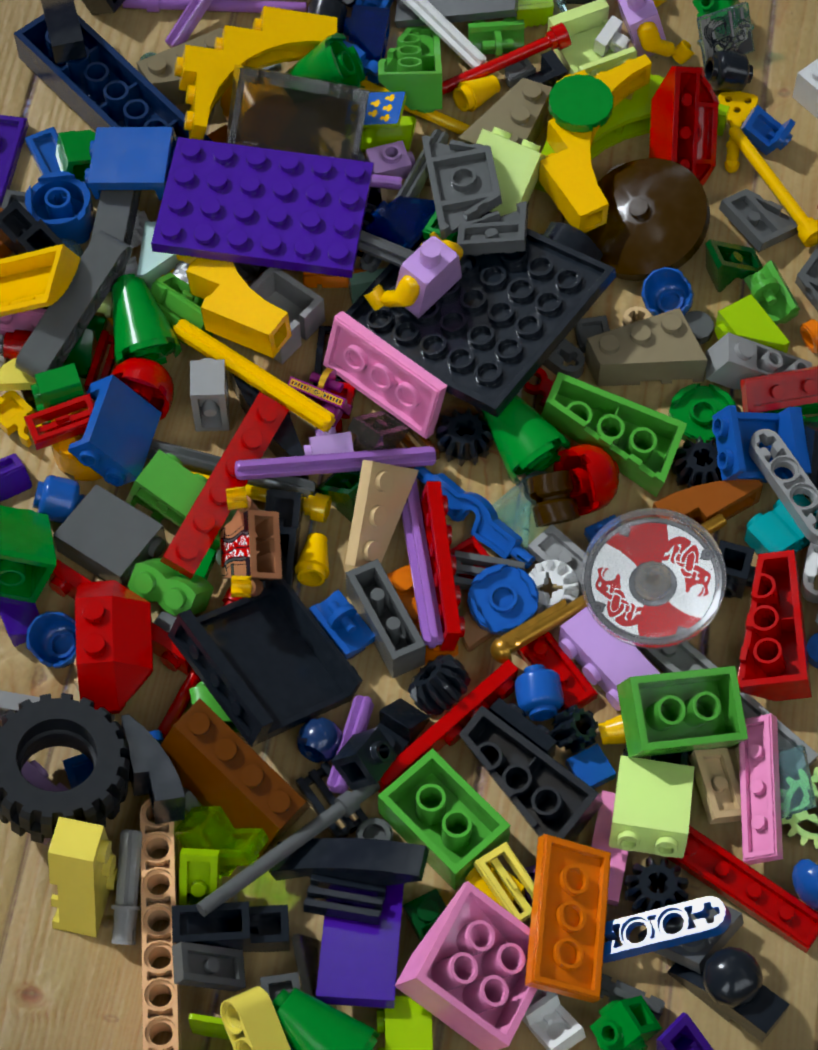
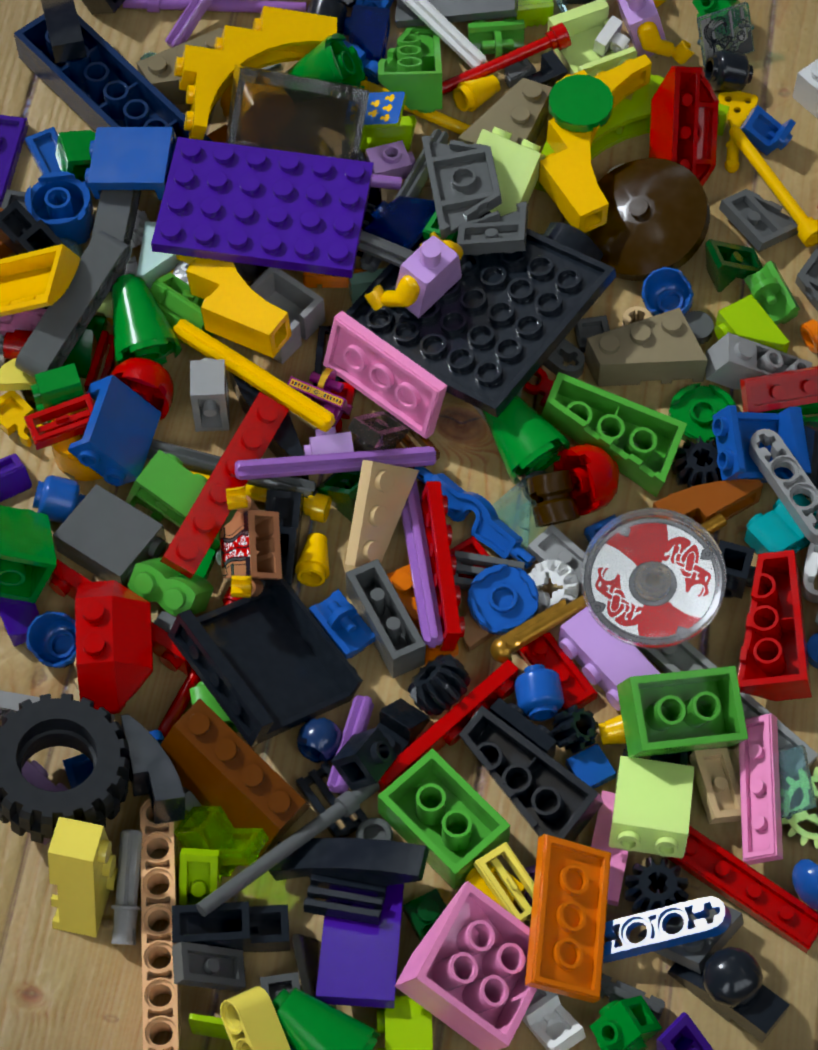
(464, 437): black gear -> none

